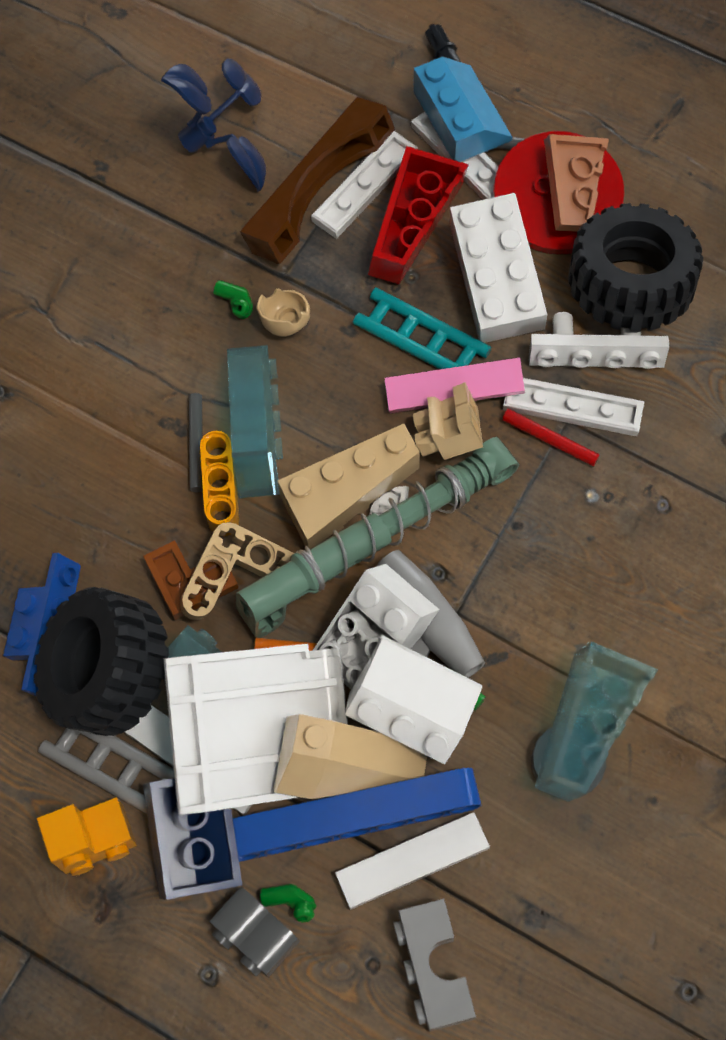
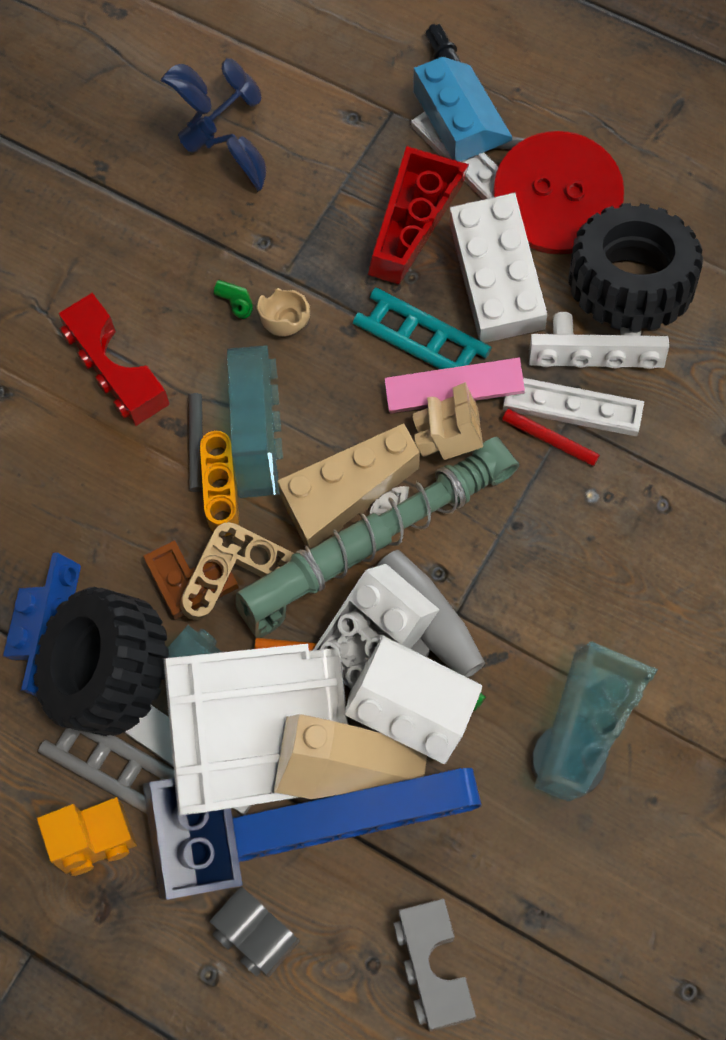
(134, 388): none -> red arch
(277, 224): reddish brown arch -> none
(293, 897): green arm -> none
(361, 186): white tile -> none
(412, 860): white tile -> none
(573, 176): nougat wing -> none

